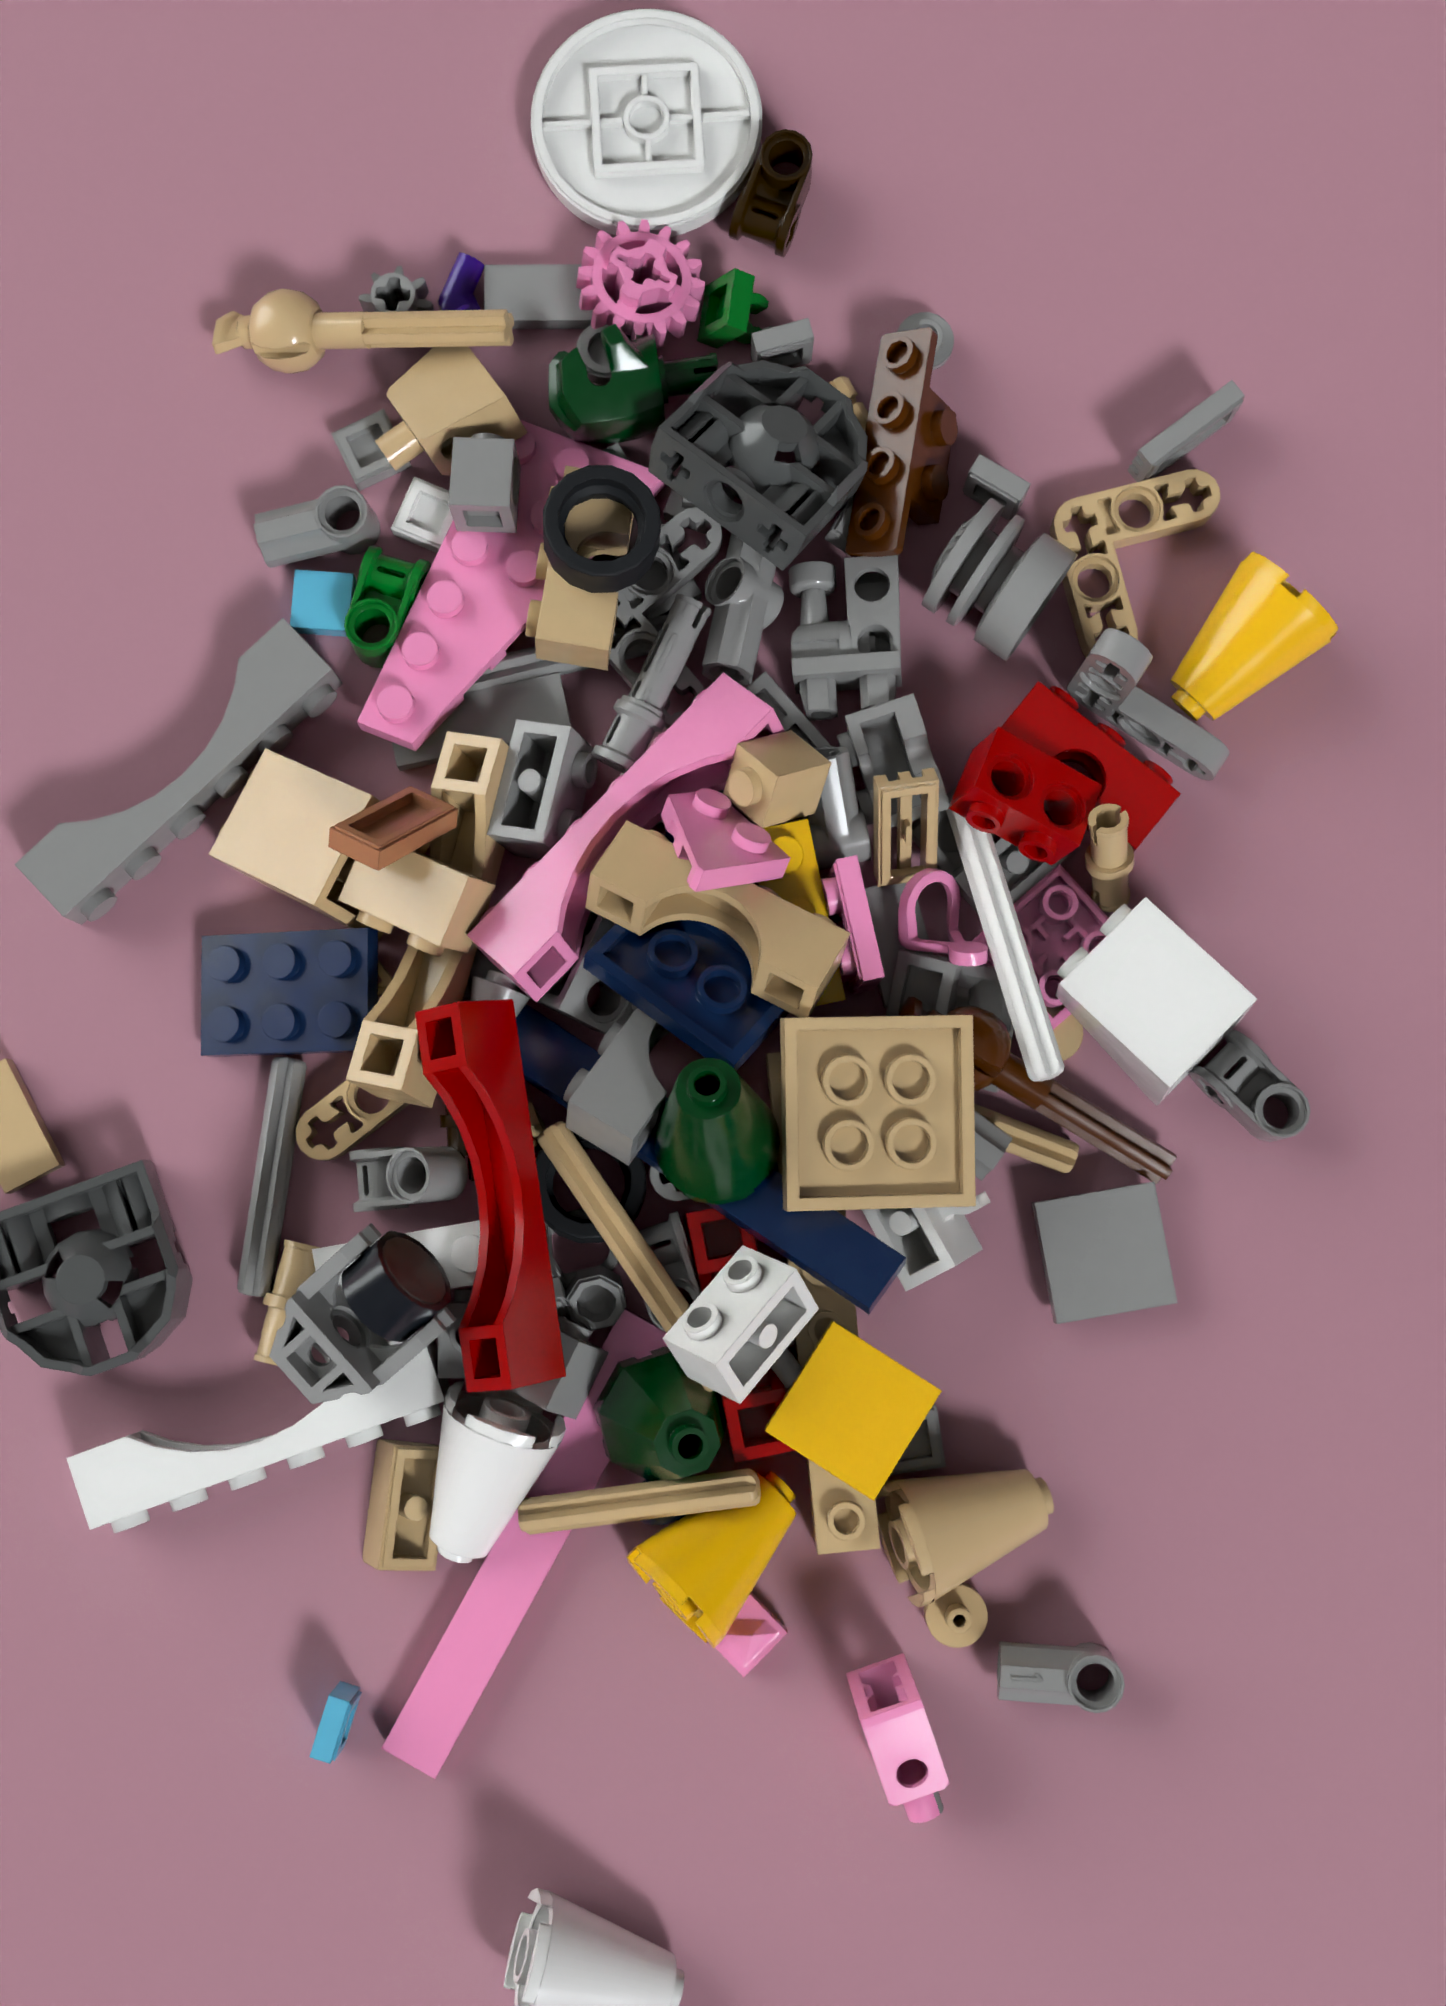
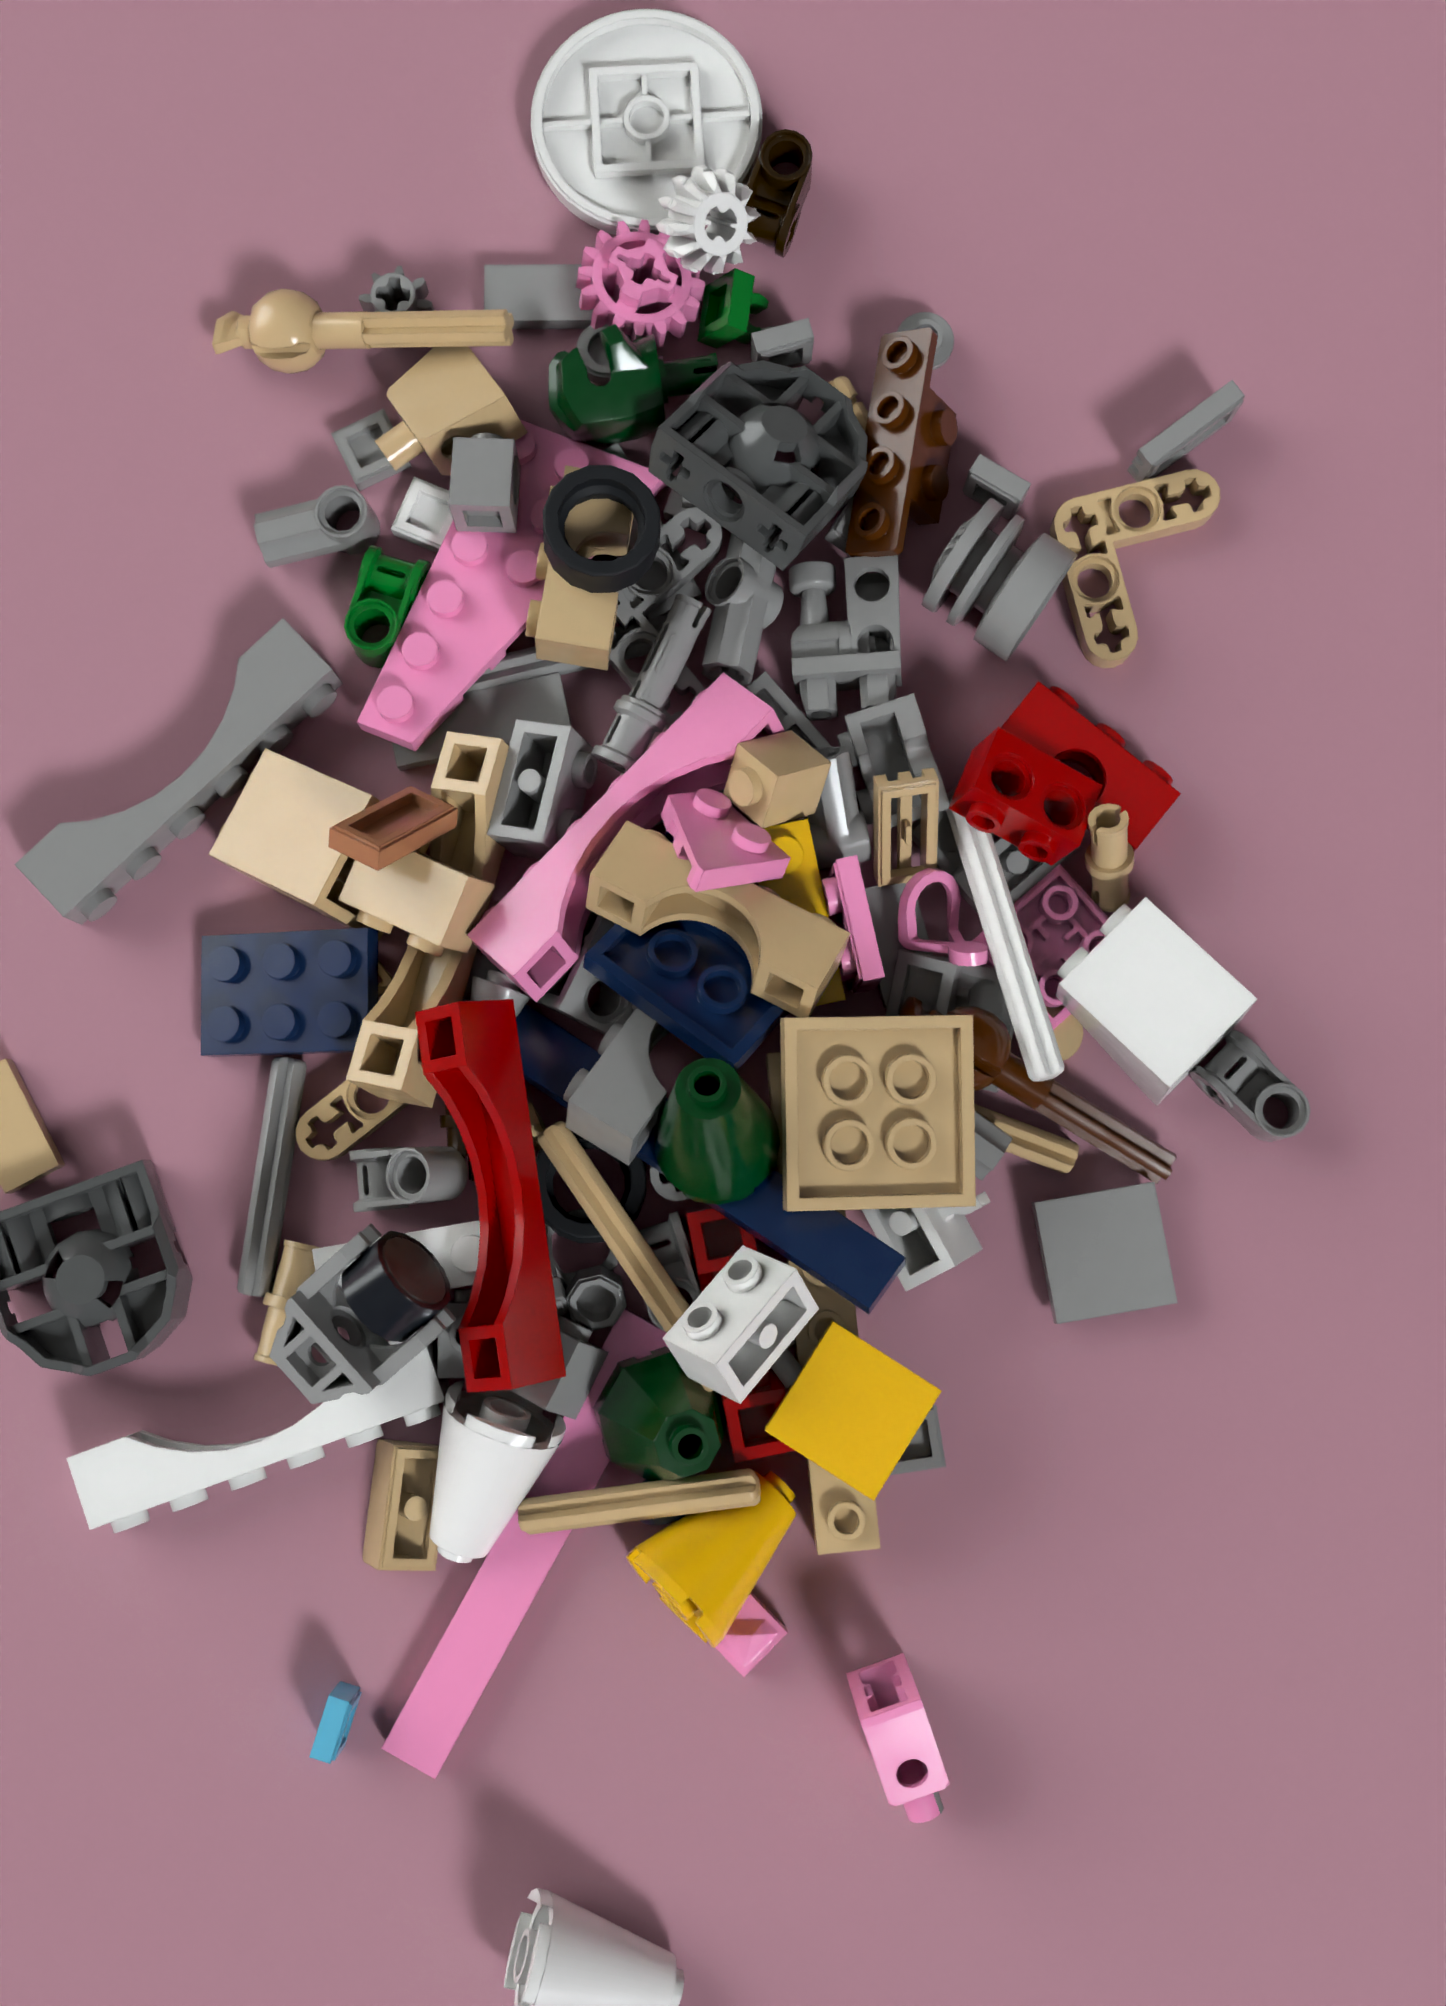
(321, 602): medium azure tile -> none
(461, 284): dark purple arm -> none
(727, 222): none -> white gear
(957, 1525): tan cone -> none
(962, 1601): tan tile -> none
(1050, 1675): light grey piece -> none
(1109, 689): light grey beam -> none
(1249, 639): yellow cone -> none

